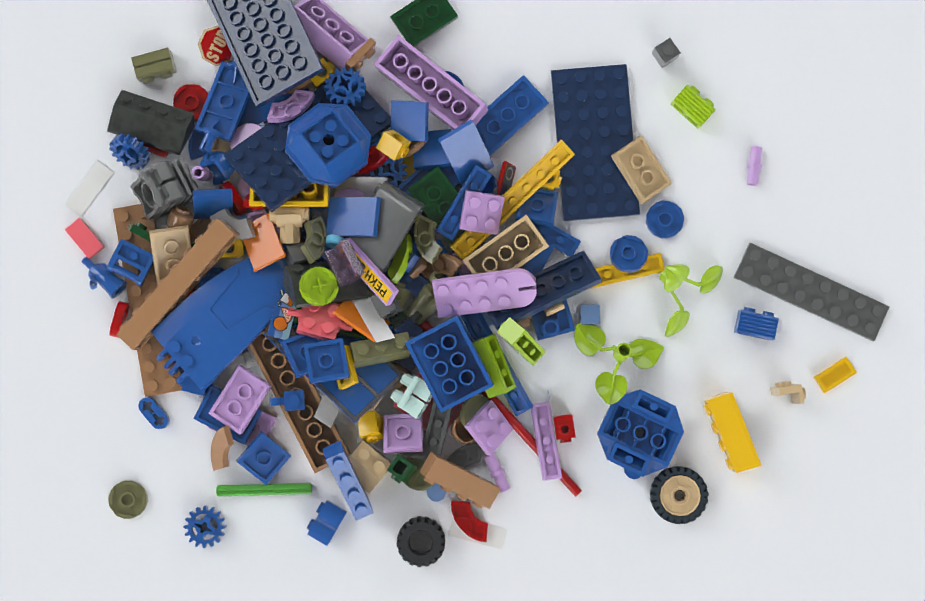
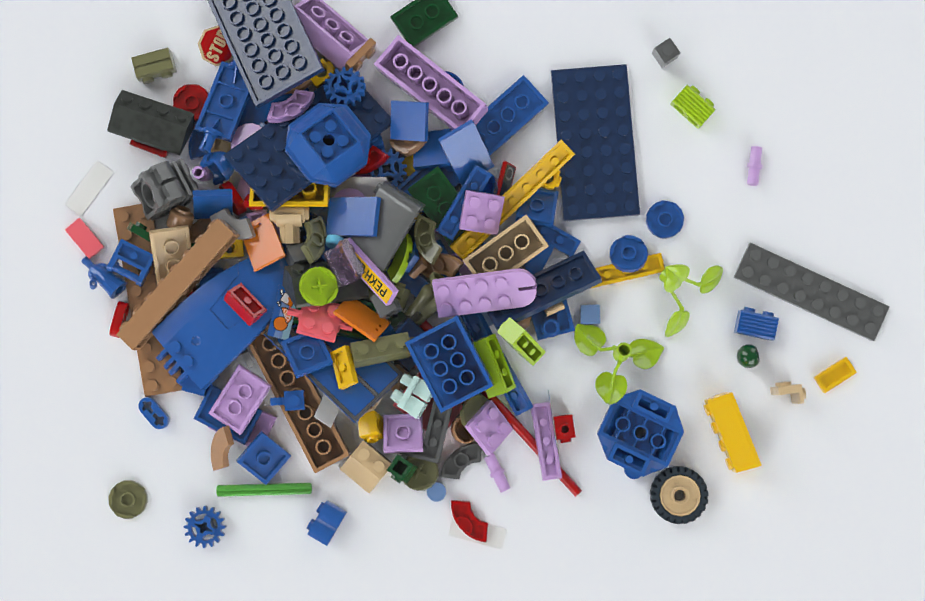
(129, 151): blue gear -> none
(244, 304): none -> red slope
(326, 361): blue plate -> none
(347, 480): brick -> none
(375, 324): white sticker -> none
(393, 145): yellow brick -> none
(410, 555): black tyre -> none
(459, 480): medium nougat brick -> none
(641, 169): tan tile -> none
(748, 356): none -> dark green piece

